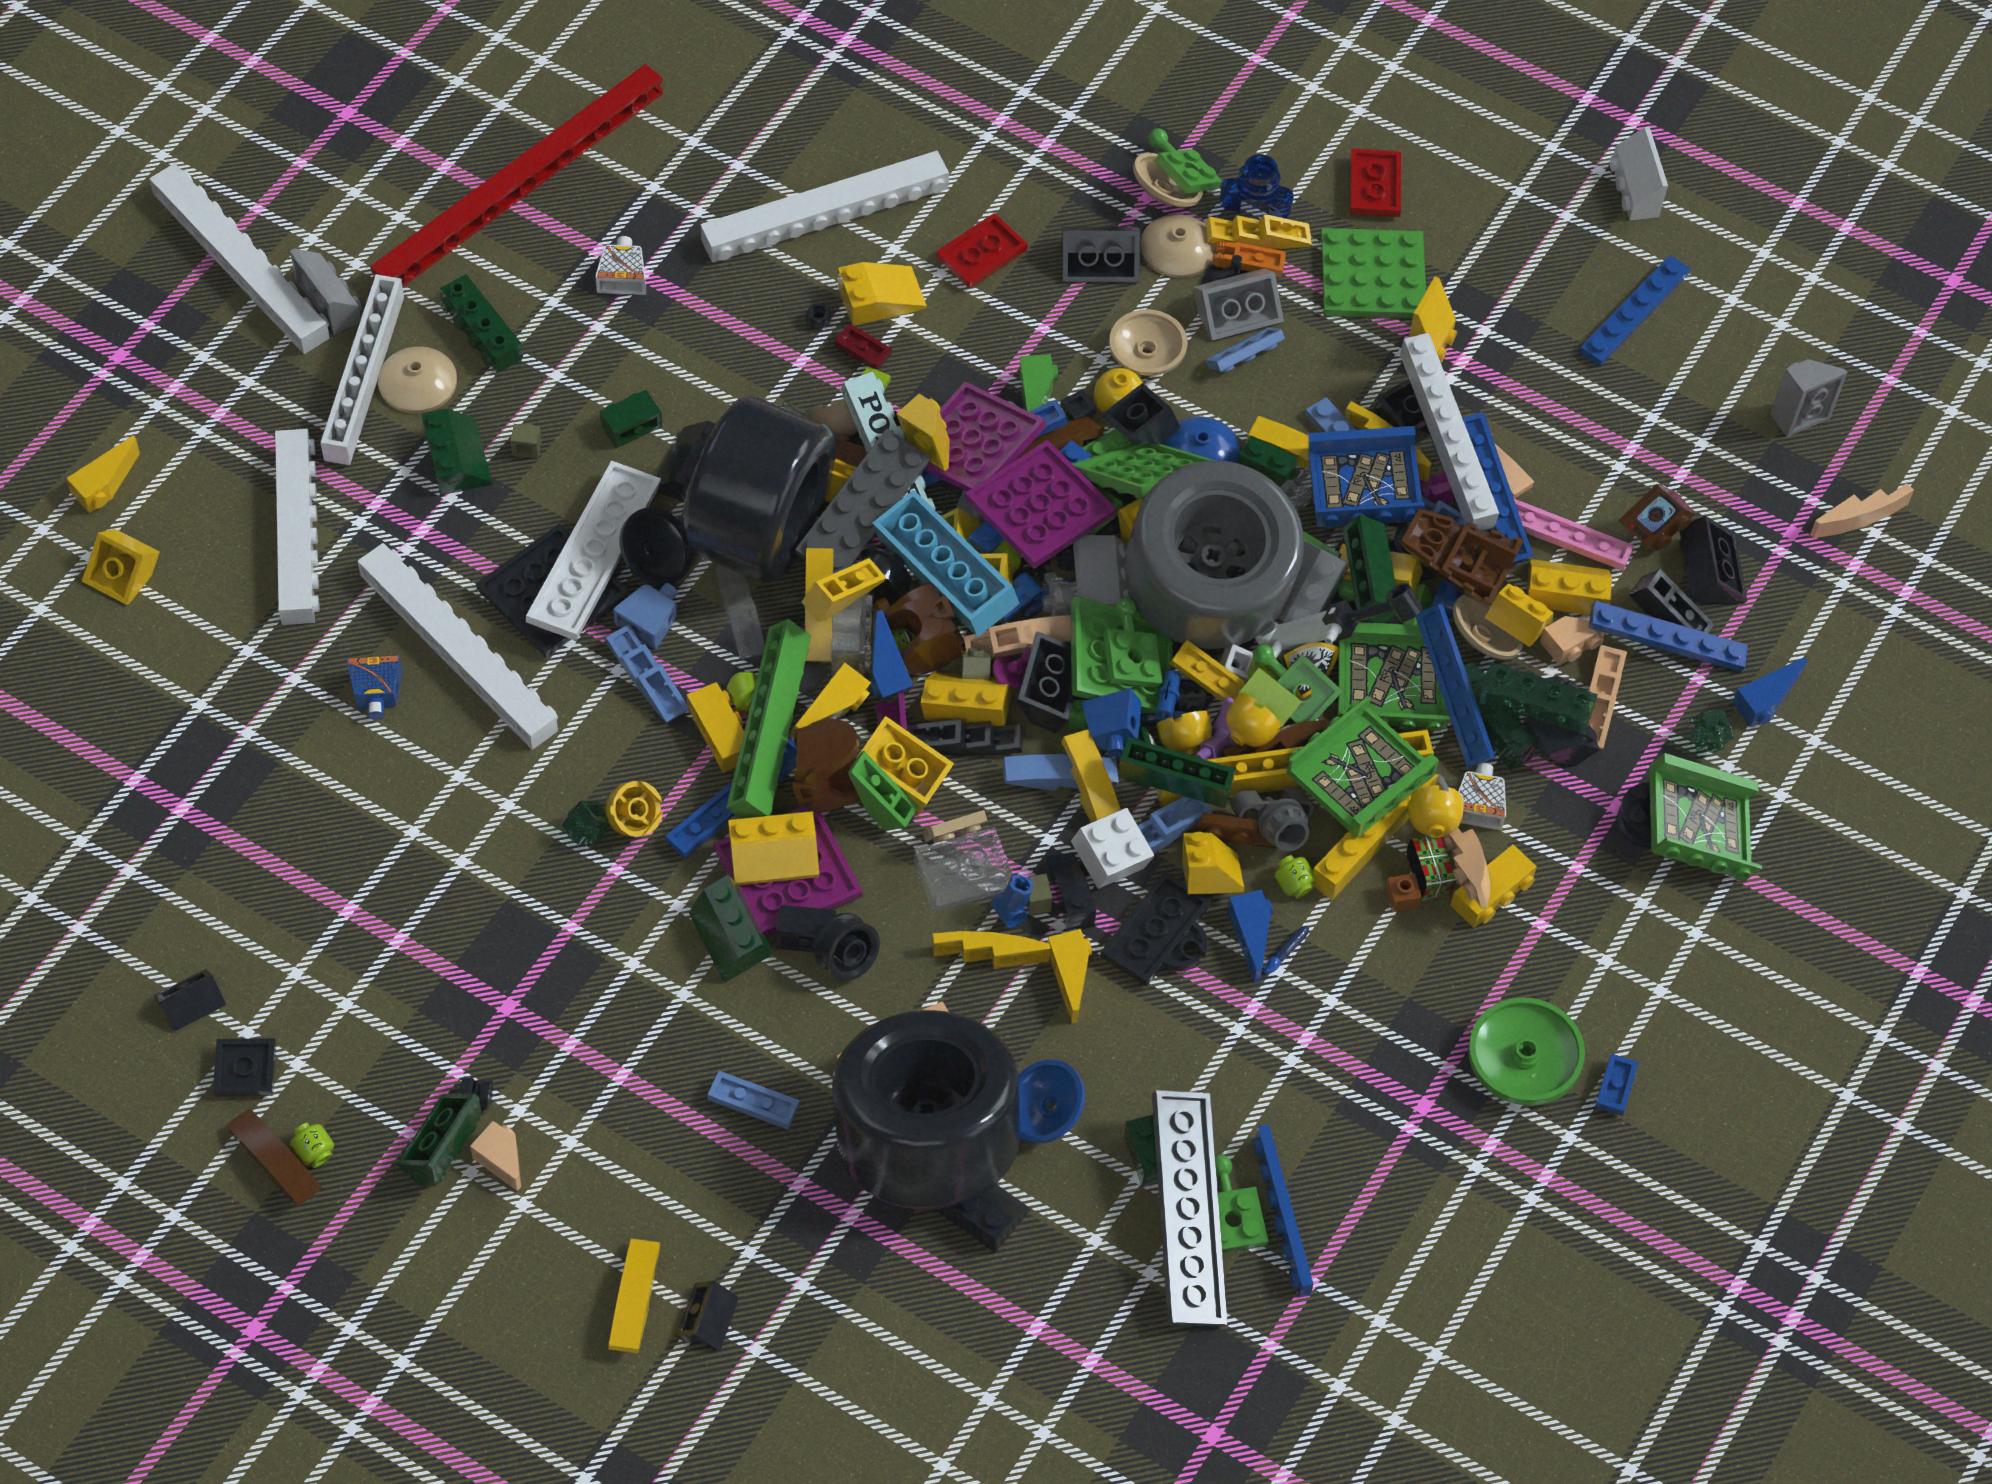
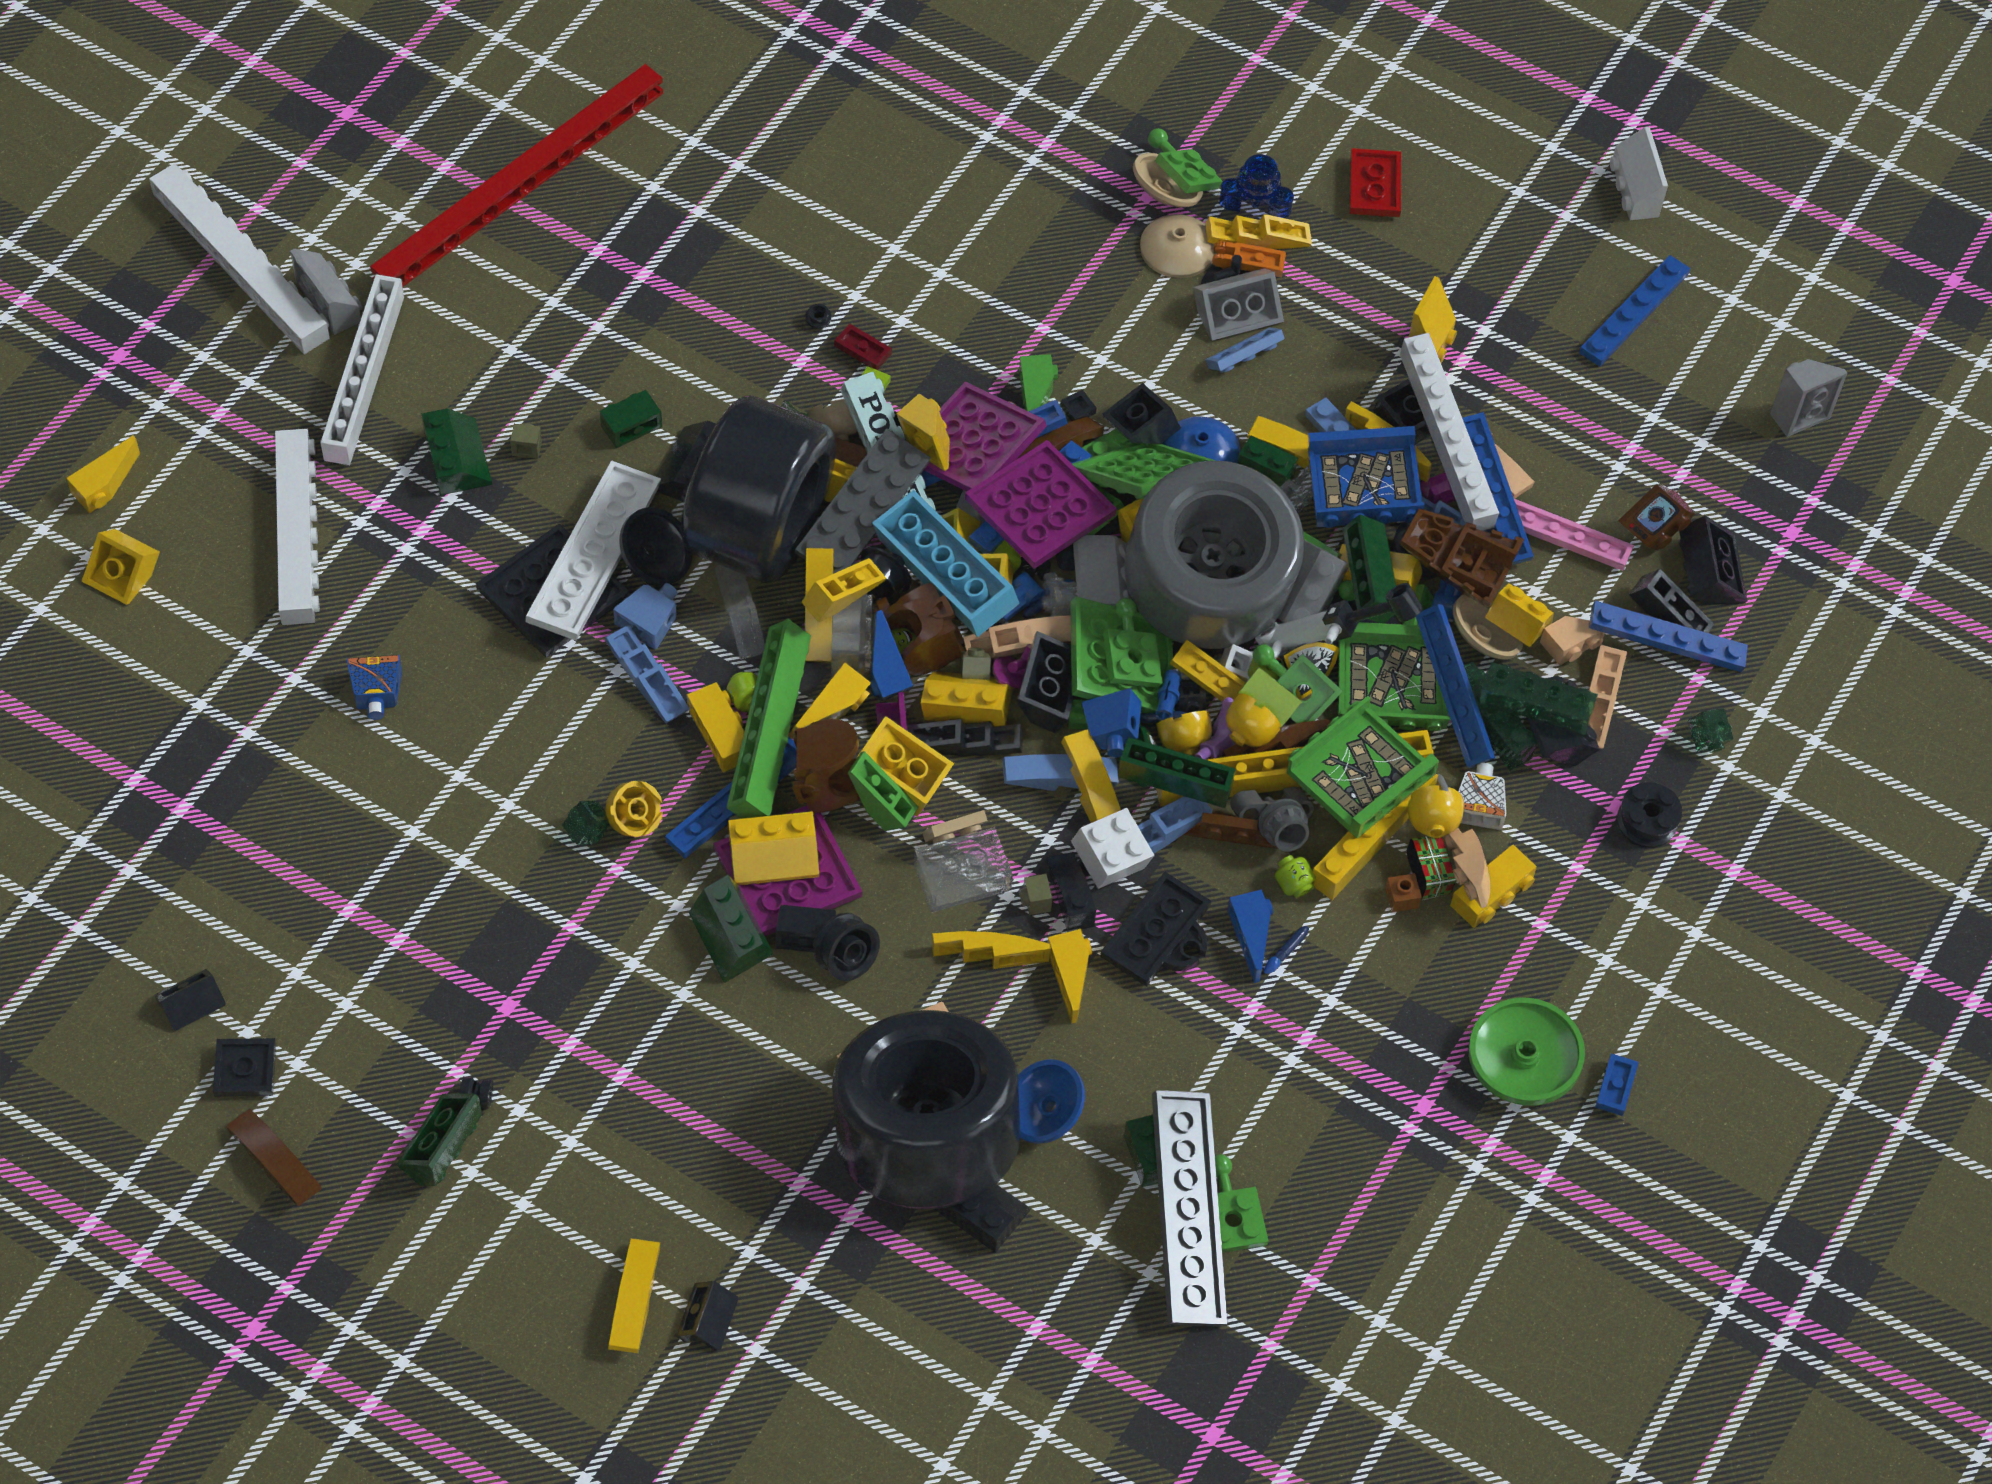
(312, 1145): lime head -> none
(417, 389): tan dish -> none
(458, 646): white brick -> none
(480, 323): dark green brick -> none
(498, 1153): light nougat slope -> none
(621, 269): white torso -> none
(753, 1100): medium blue plate -> none
(824, 206): white brick -> none
(879, 291): yellow slope -> none
(982, 250): red plate -> none
(1011, 903): blue piece -> none
(1100, 254): black slope -> none
(1114, 386): yellow cylinder -> none
(1152, 333): tan dish -> none
(1210, 865): yellow slope -> none
(1285, 1221): blue plate -> none
(1372, 272): bright green plate -> none
(1568, 586): yellow slope -> none
(1701, 816): bright green panel -> none
(1763, 697): blue slope -> none
(1857, 514): light nougat slope -> none

